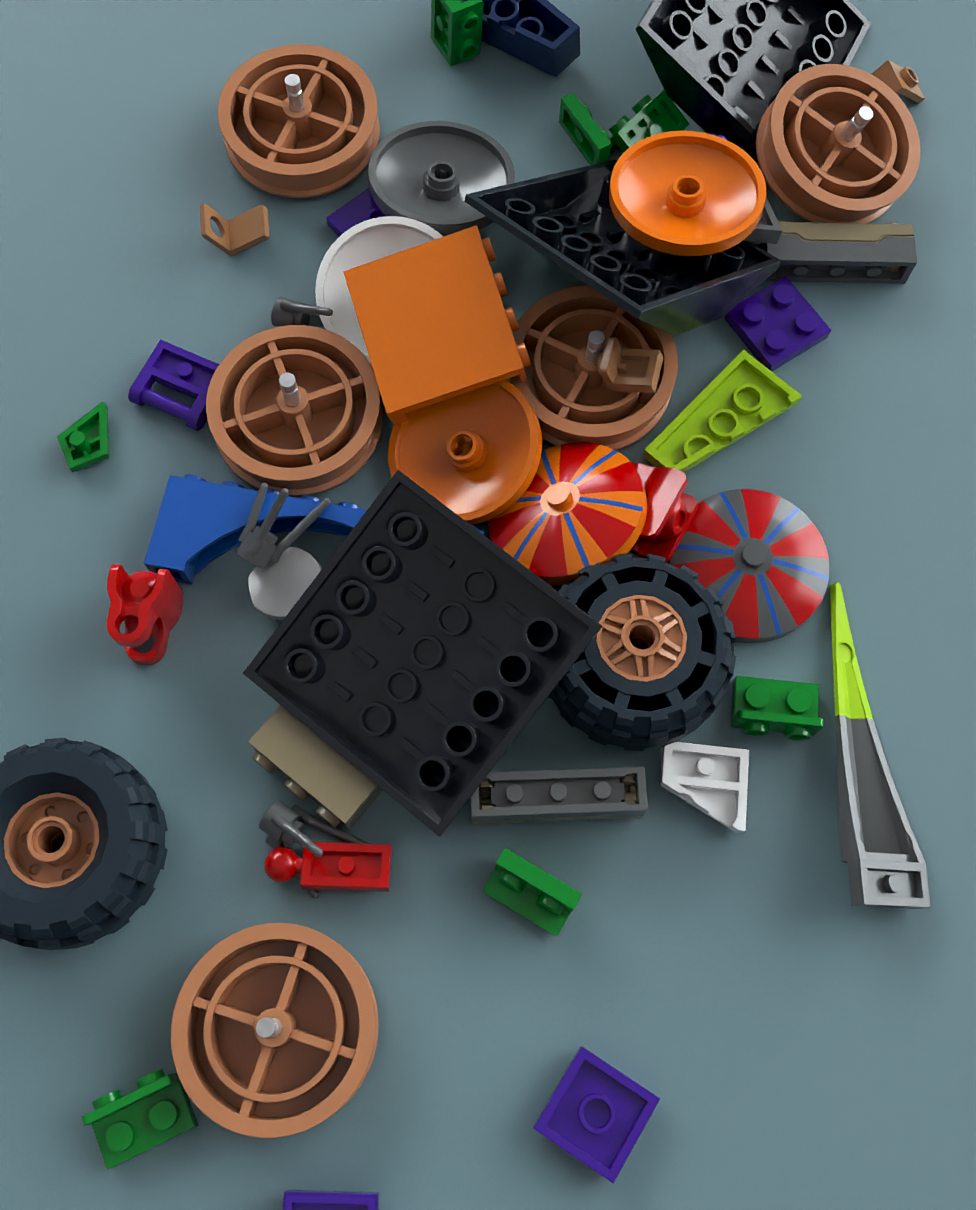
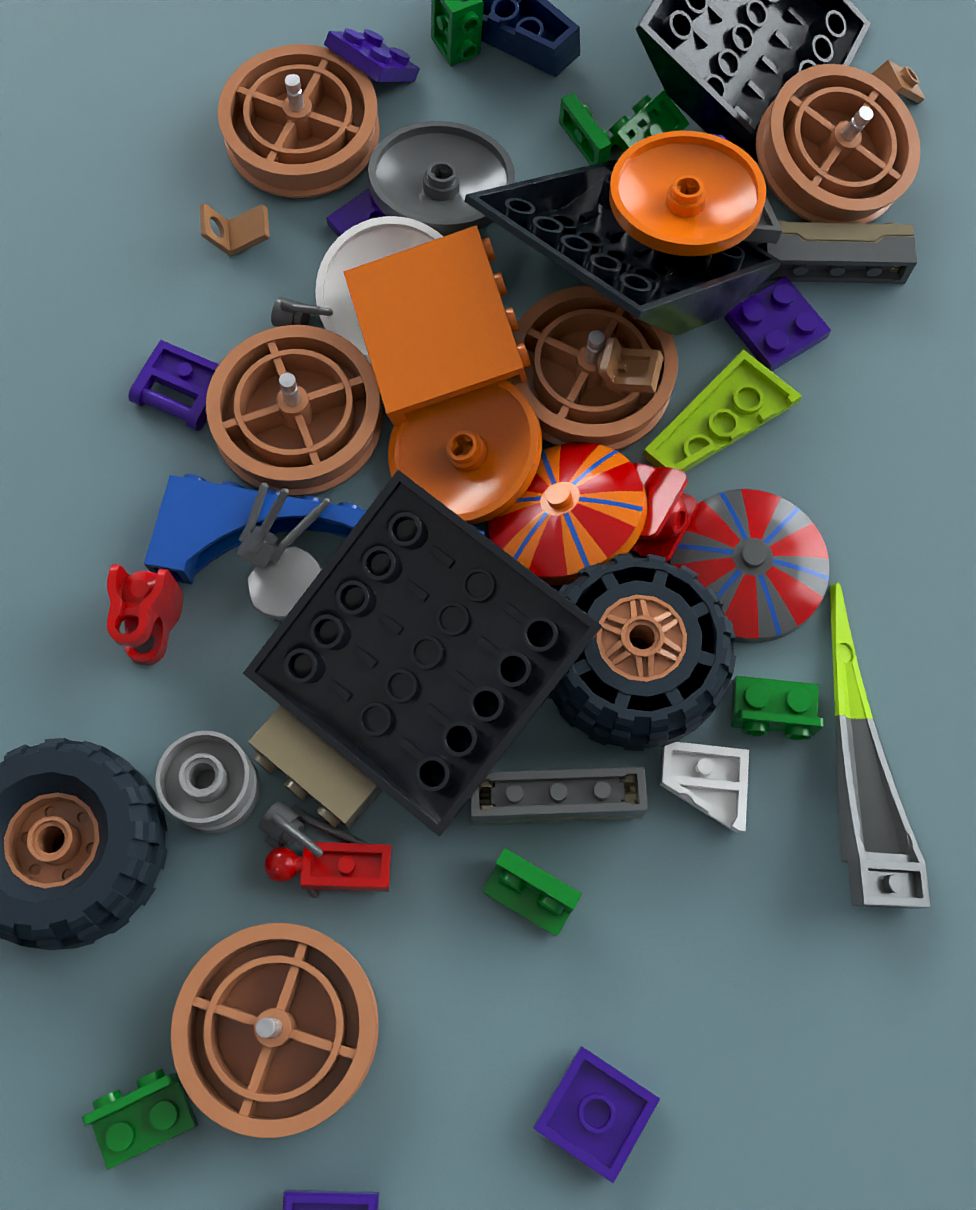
(86, 439): green piece -> none
(208, 782): none -> light grey wheel
(372, 56): none -> dark purple plate

